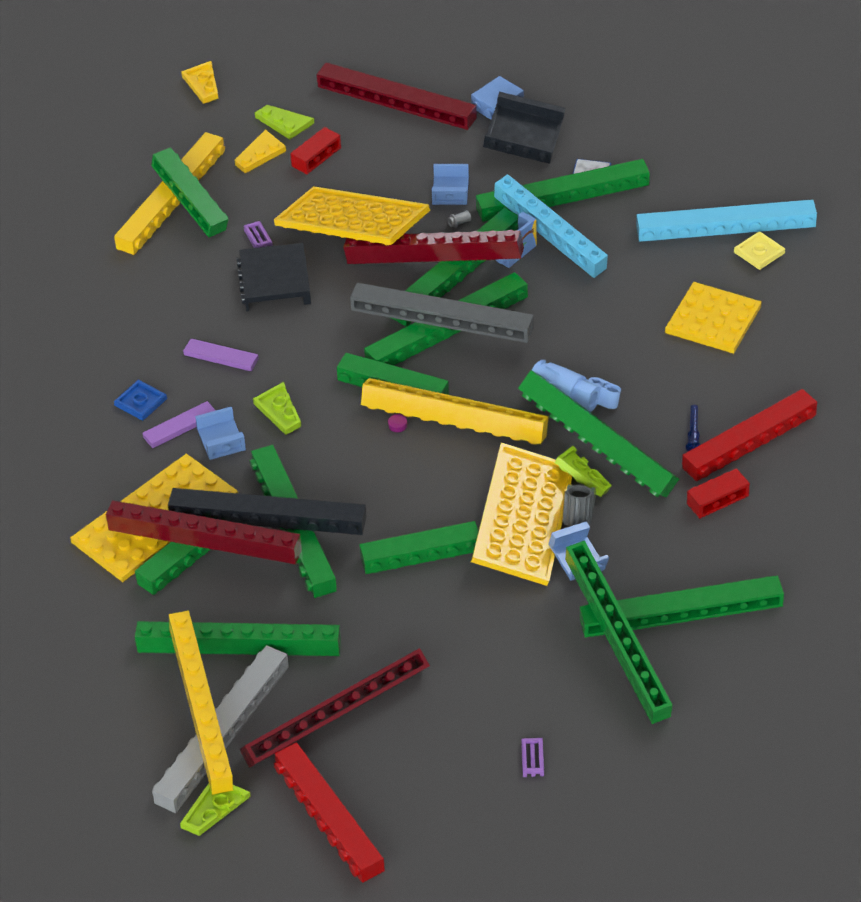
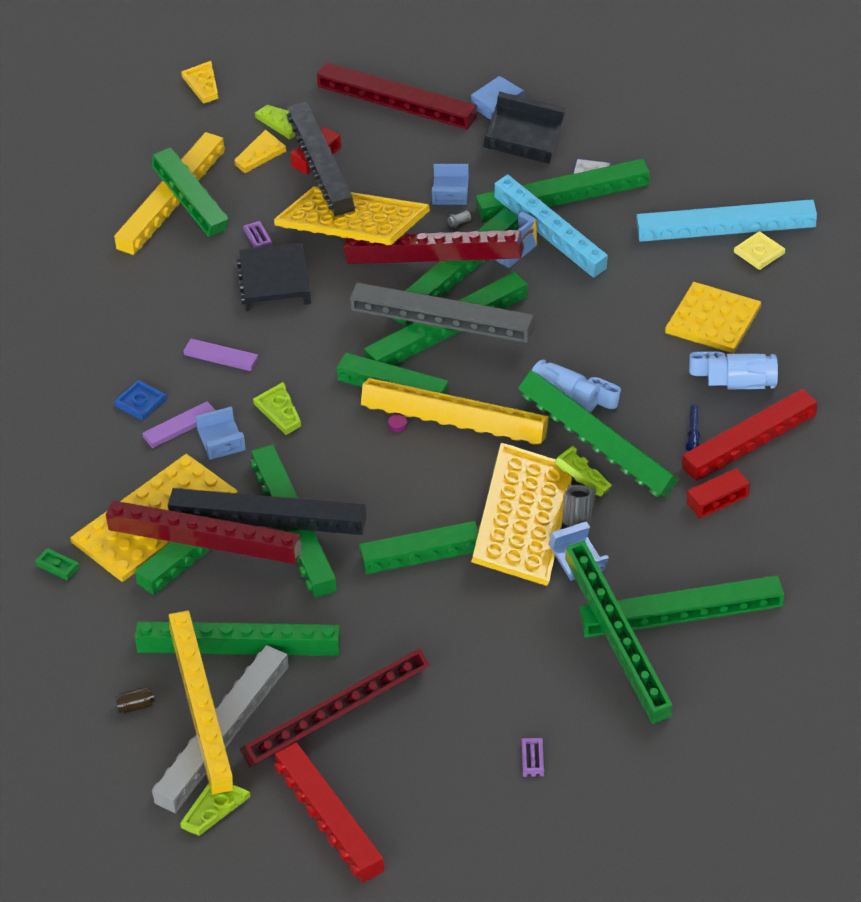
(57, 564): none -> green plate
(134, 700): none -> dark brown head
(320, 159): none -> black brick
(735, 370): none -> light blue piece

